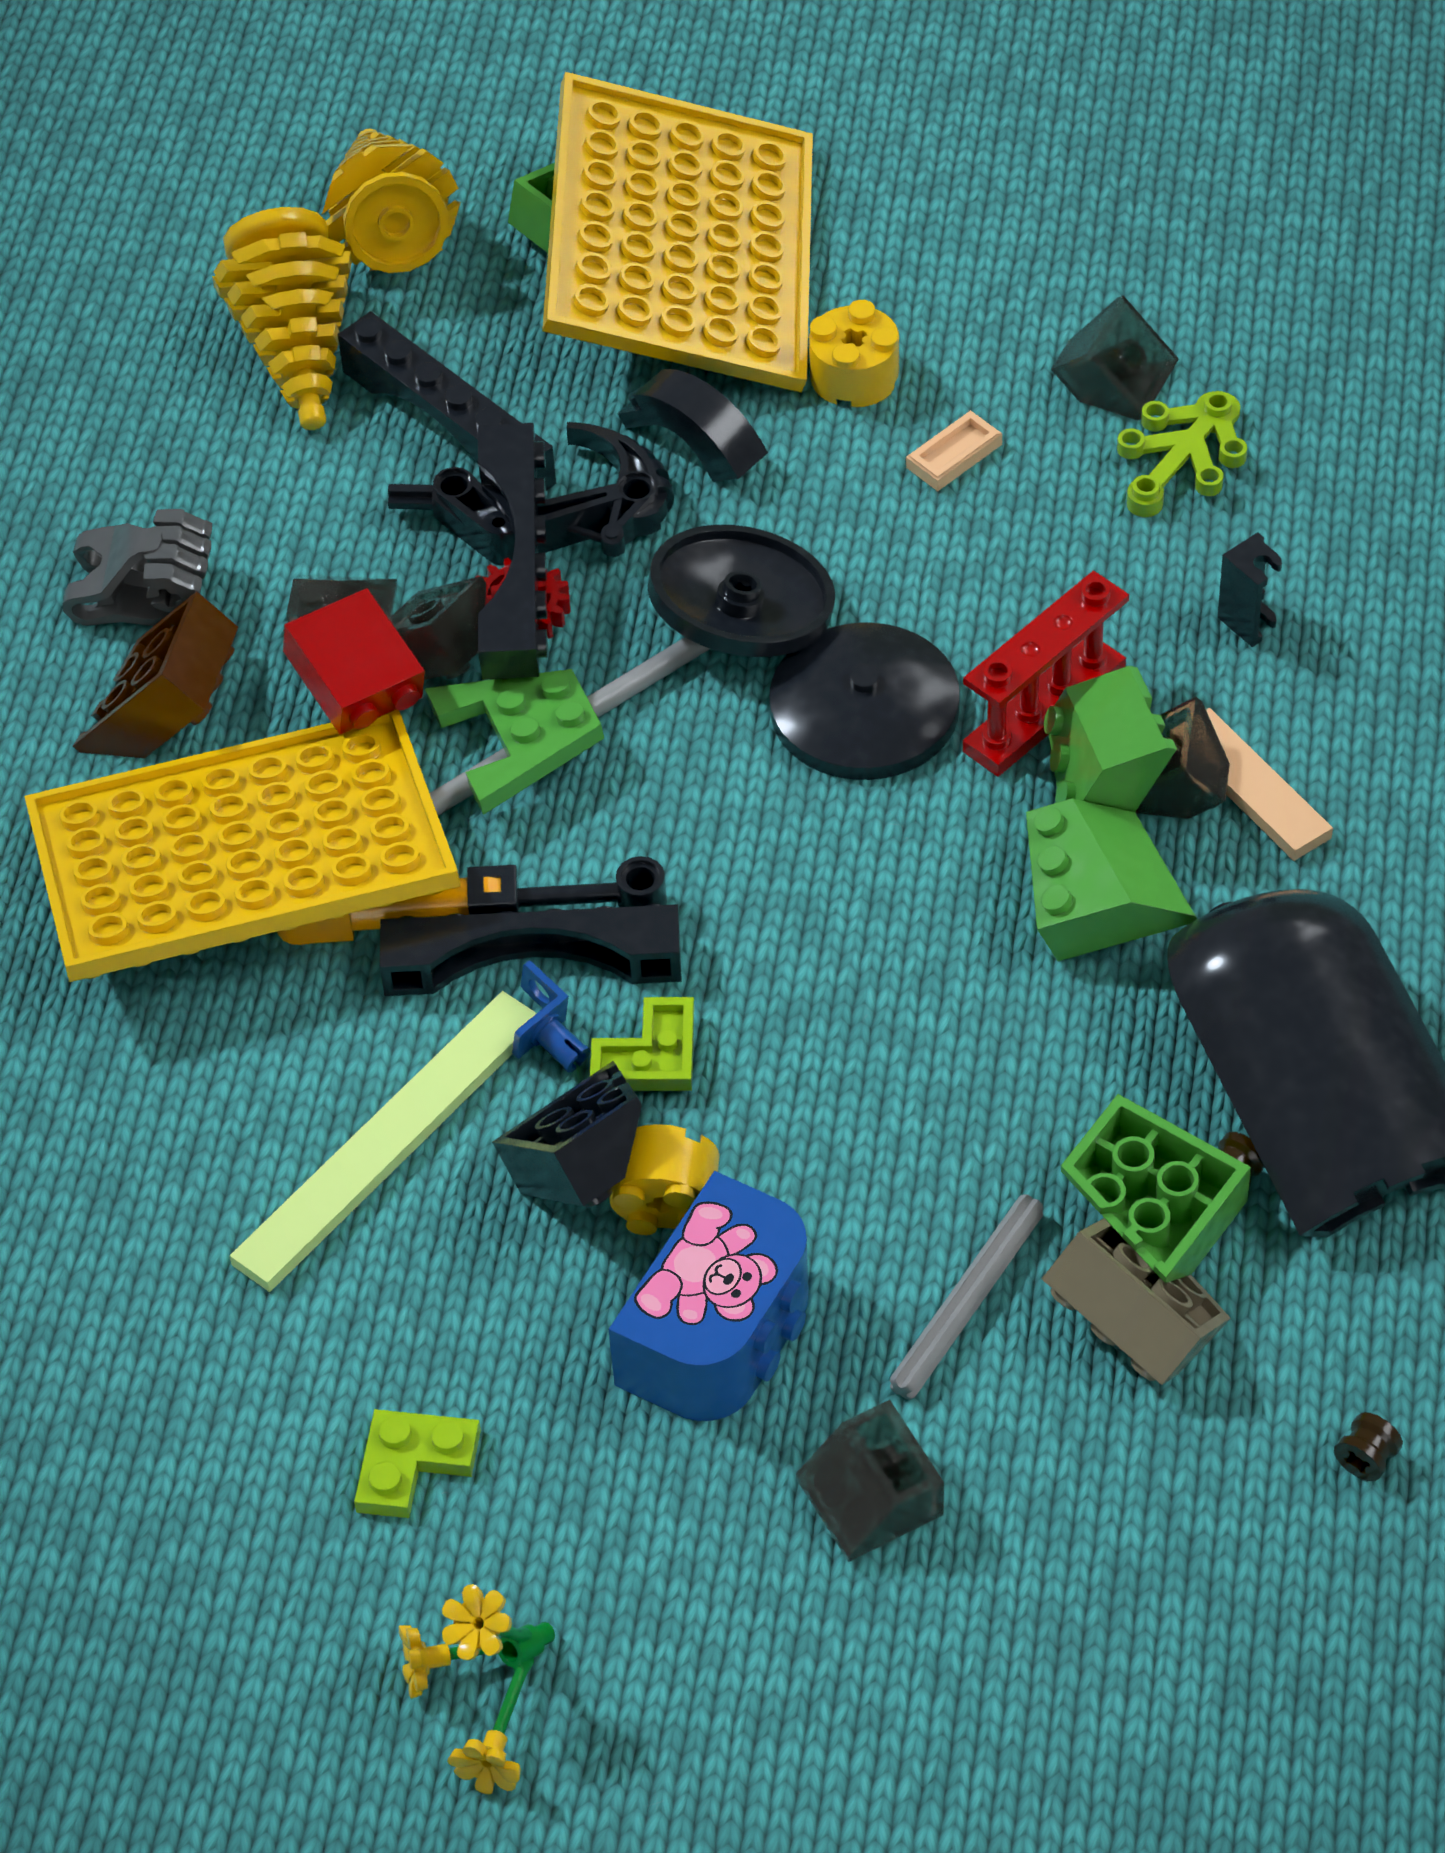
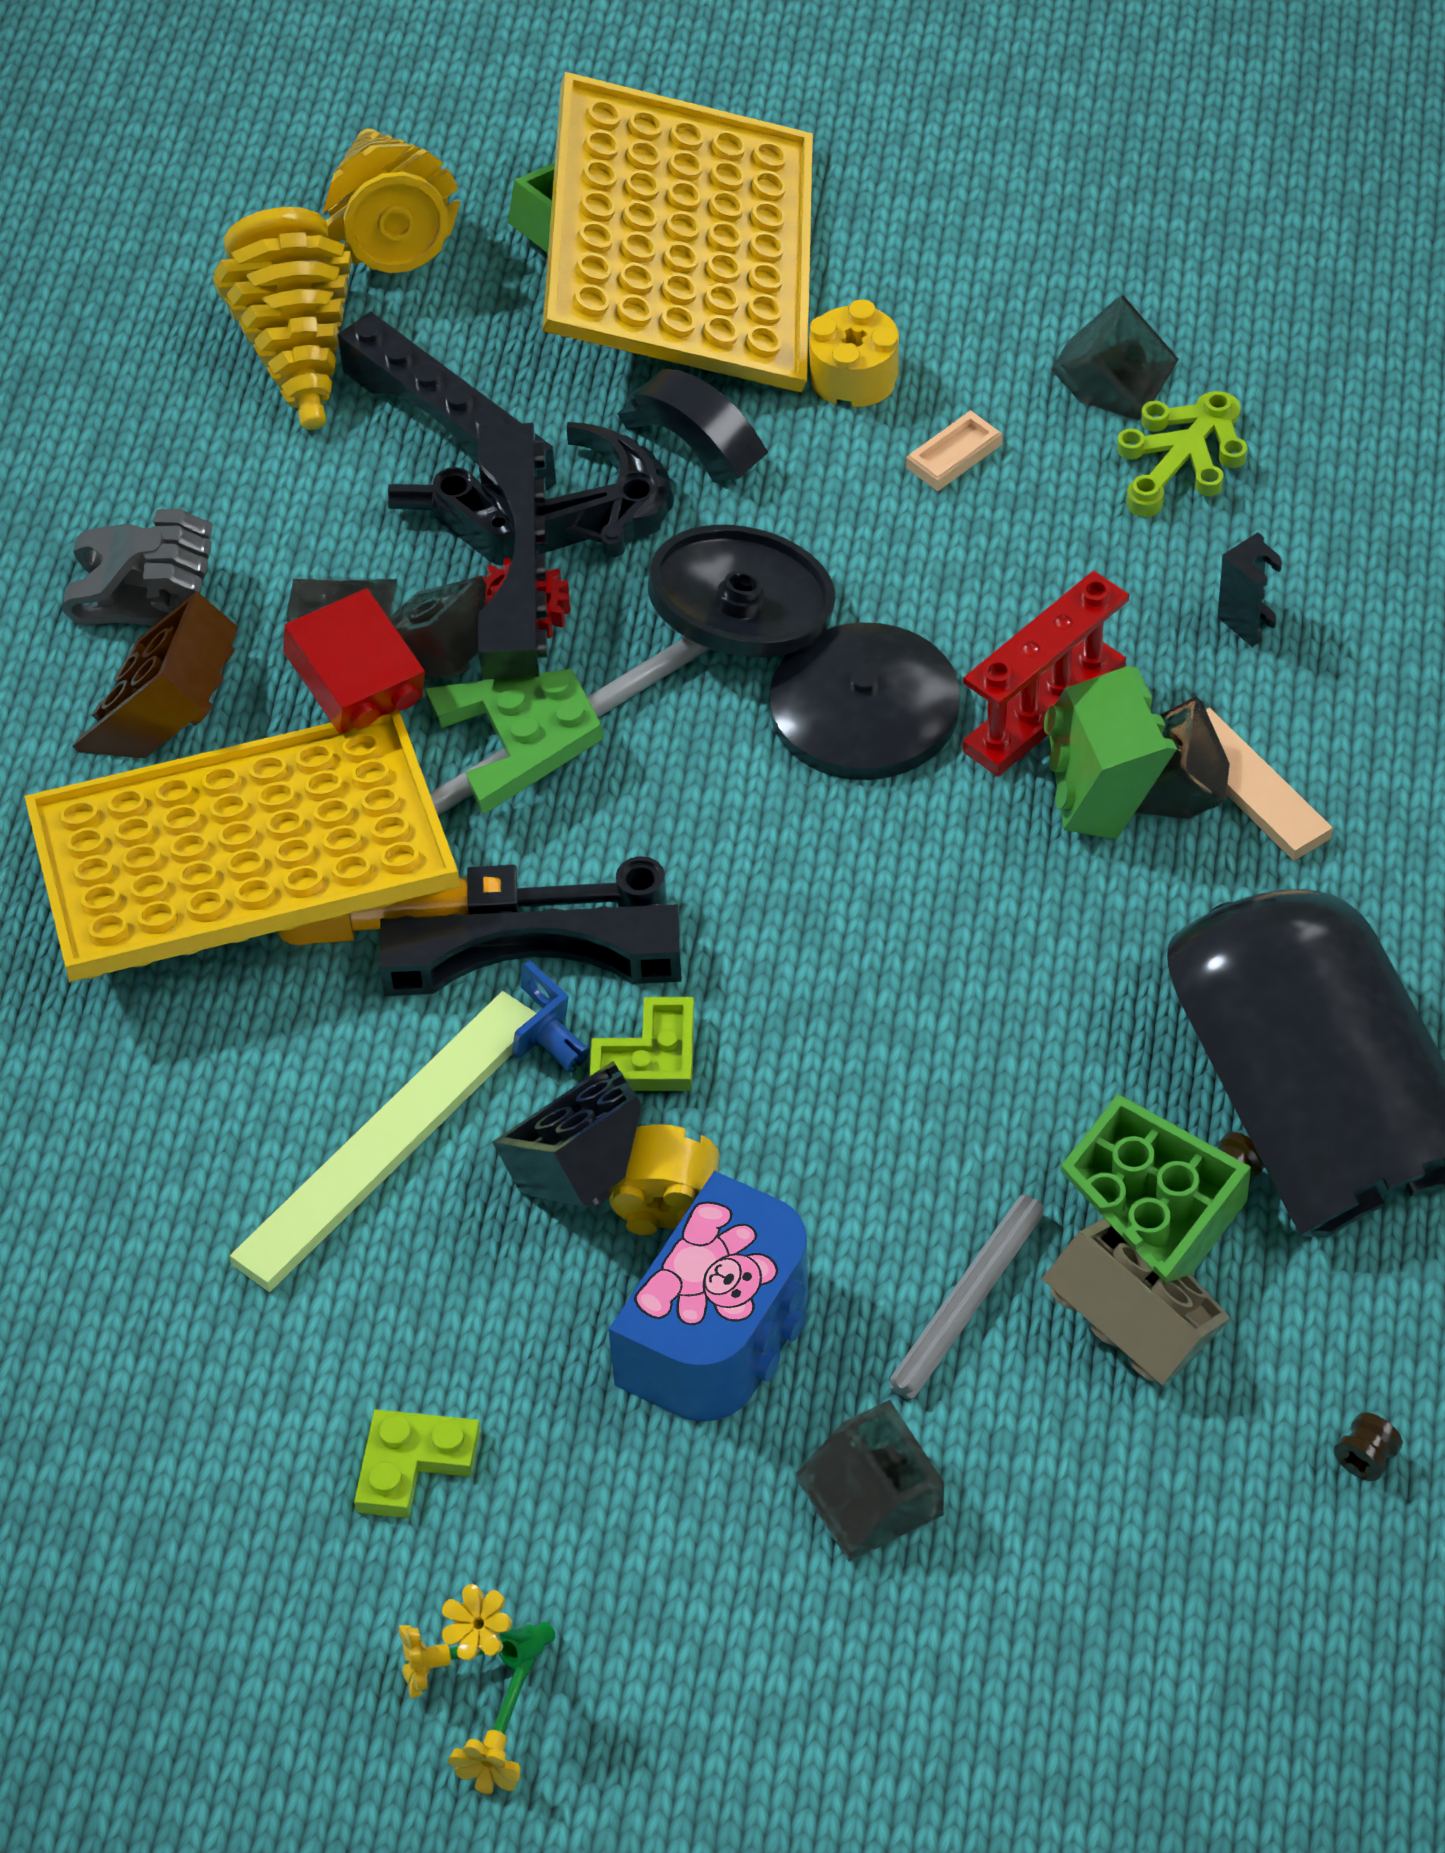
(1098, 879): bright green wedge -> none

